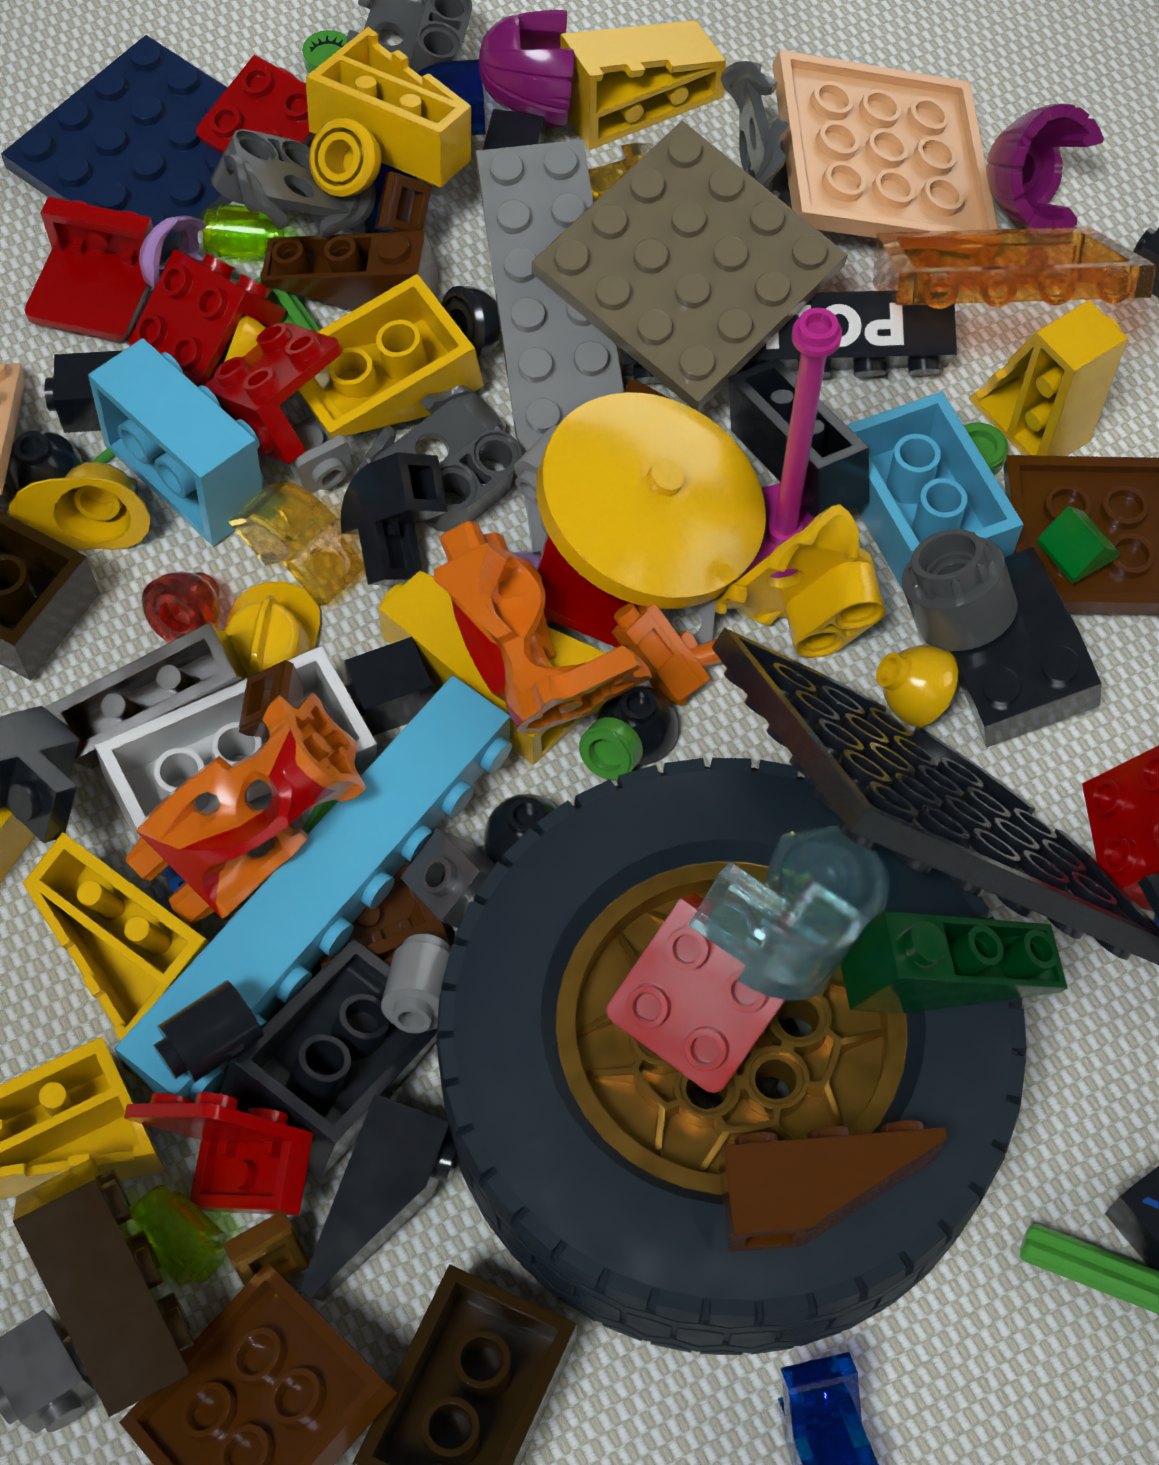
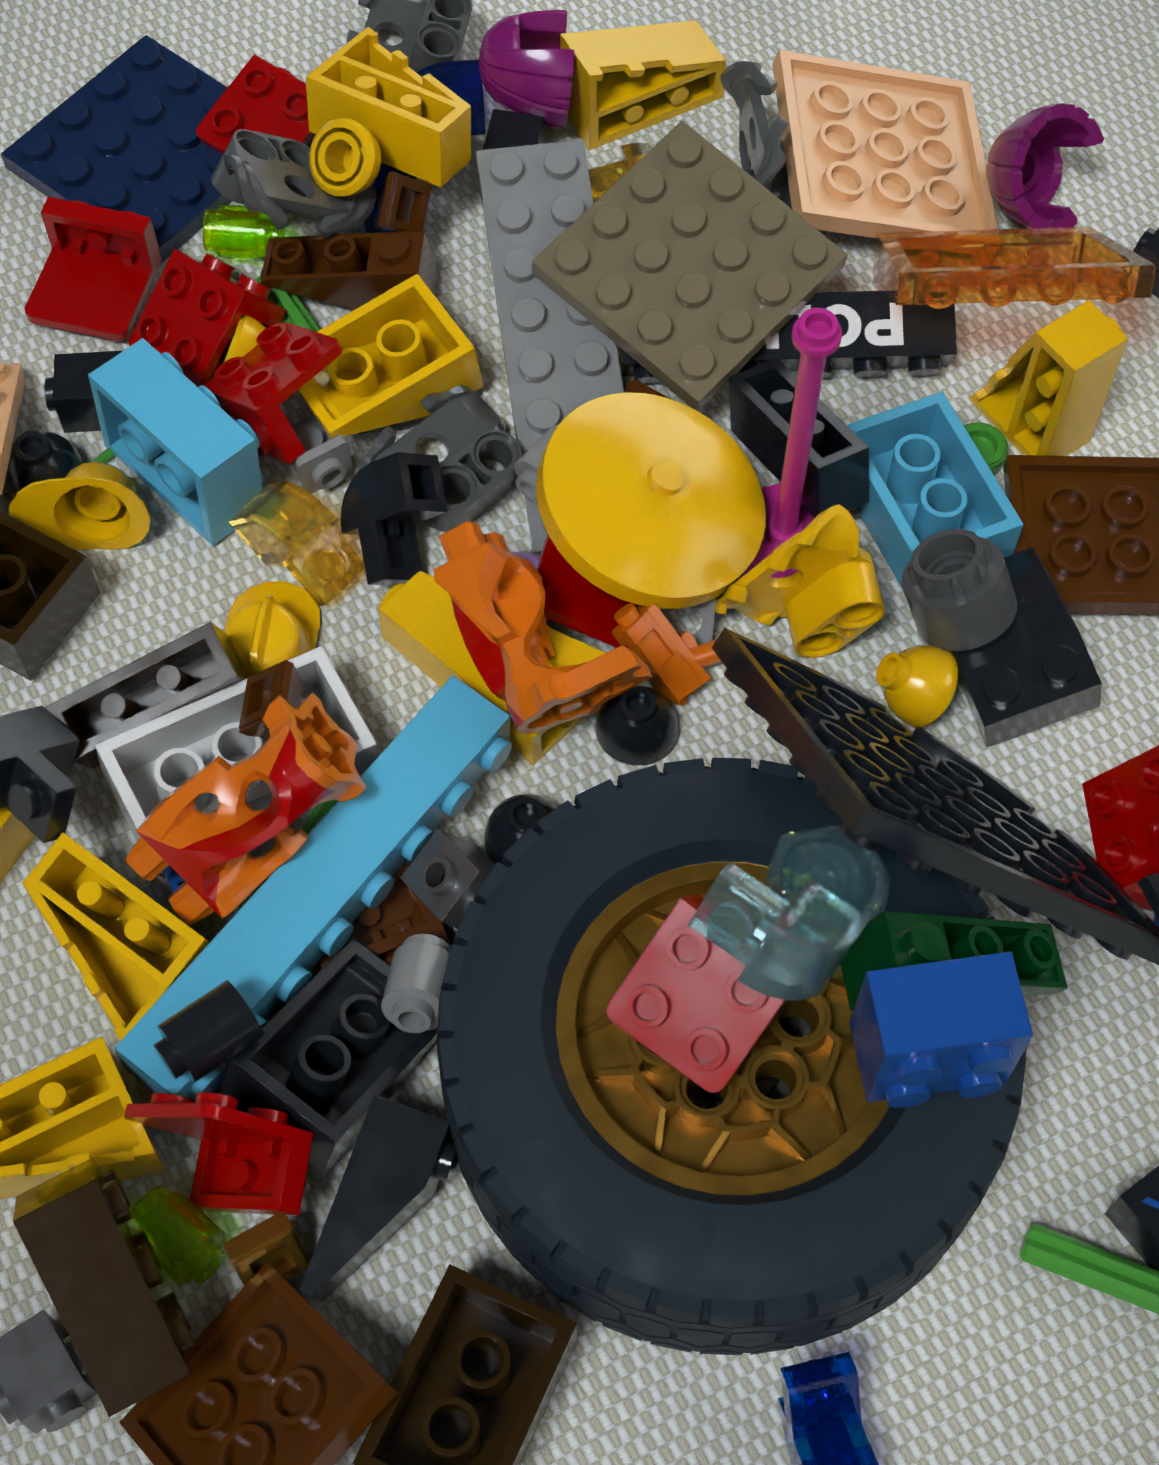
(152, 245): lavender piece -> none
(180, 603): clear red brick -> none
(321, 46): bright green tile -> none
(388, 685): black brick -> none
(476, 317): black brick -> none
(610, 748): bright green tile -> none
(800, 1188): reddish brown slope -> none
(939, 1029): none -> blue brick
(1076, 545): green slope -> none

